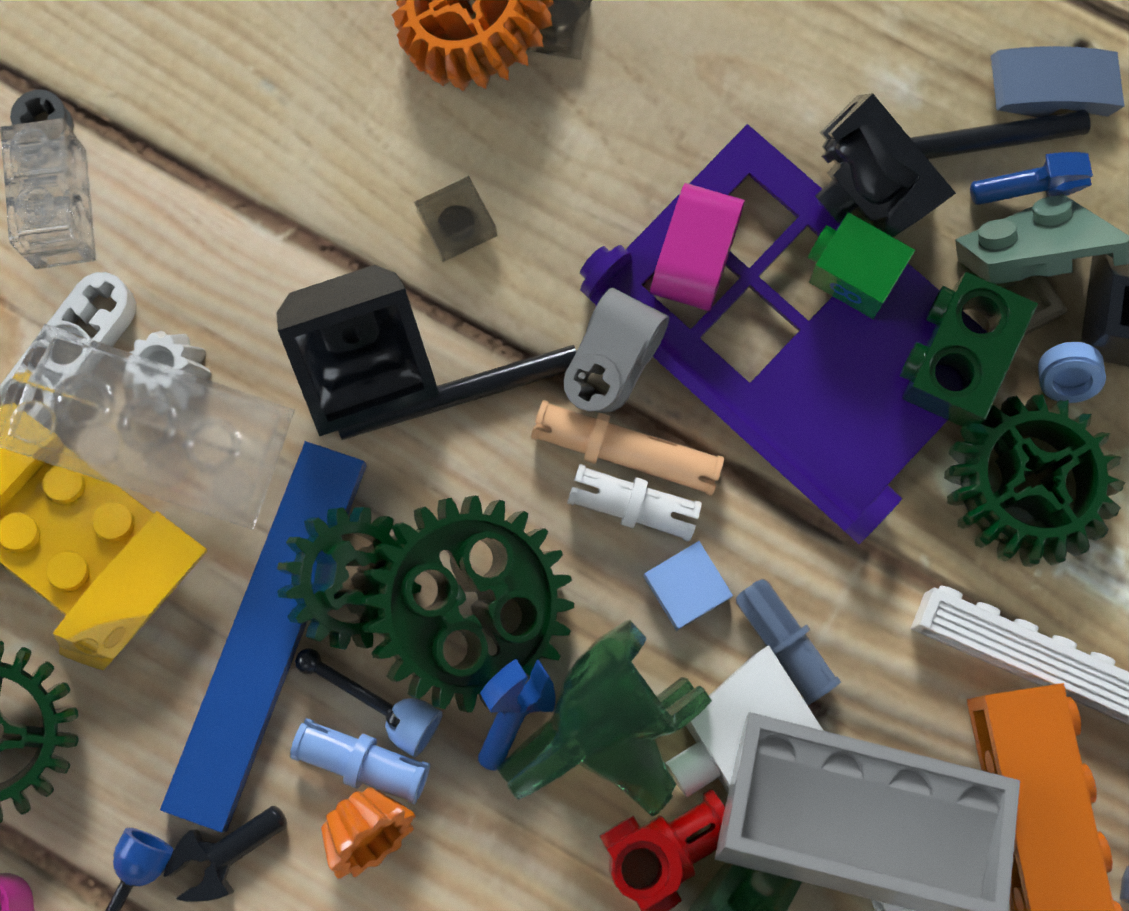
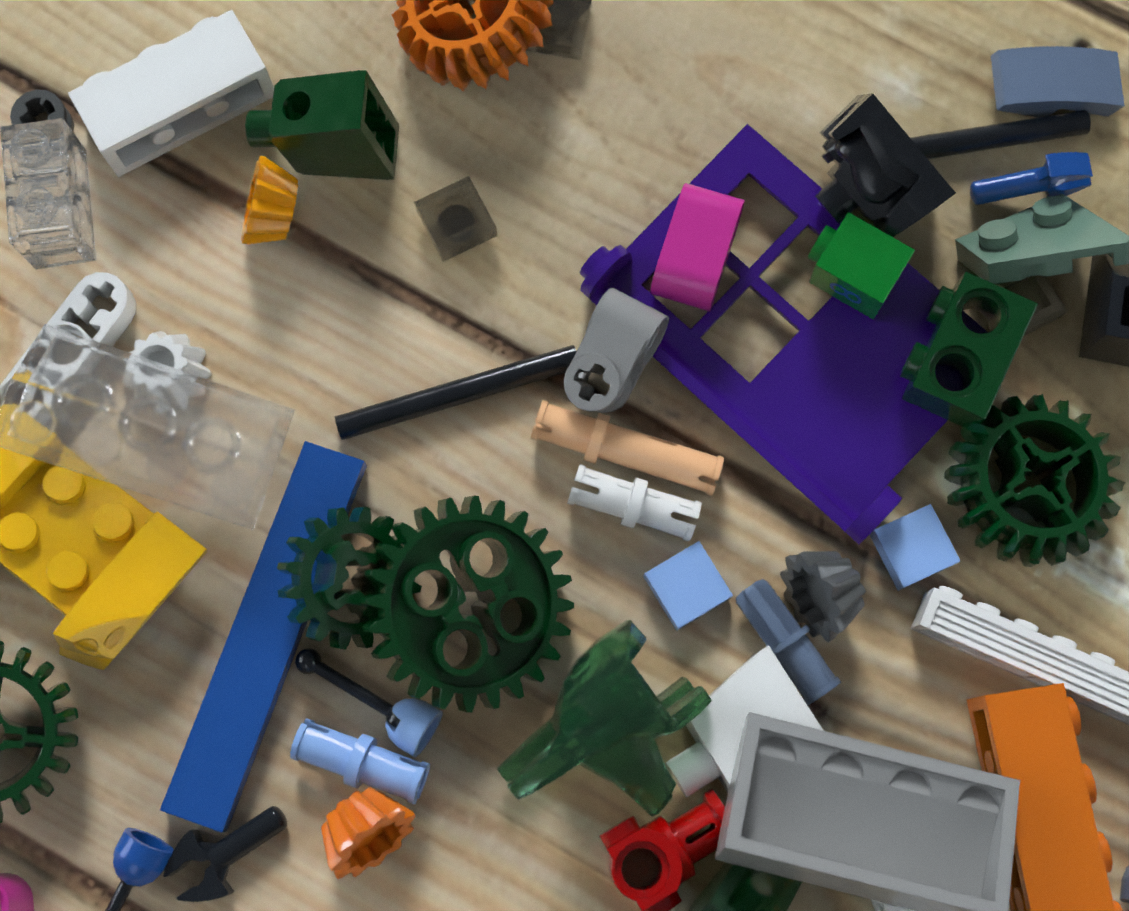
(173, 93): none -> white brick
(269, 203): none -> light orange piece
(329, 126): none -> dark green torso
(355, 348): black brick -> none
(513, 701): blue bar -> none
(823, 591): none -> dark grey piece
(914, 547): none -> light blue tile
(1071, 372): light blue tile -> none

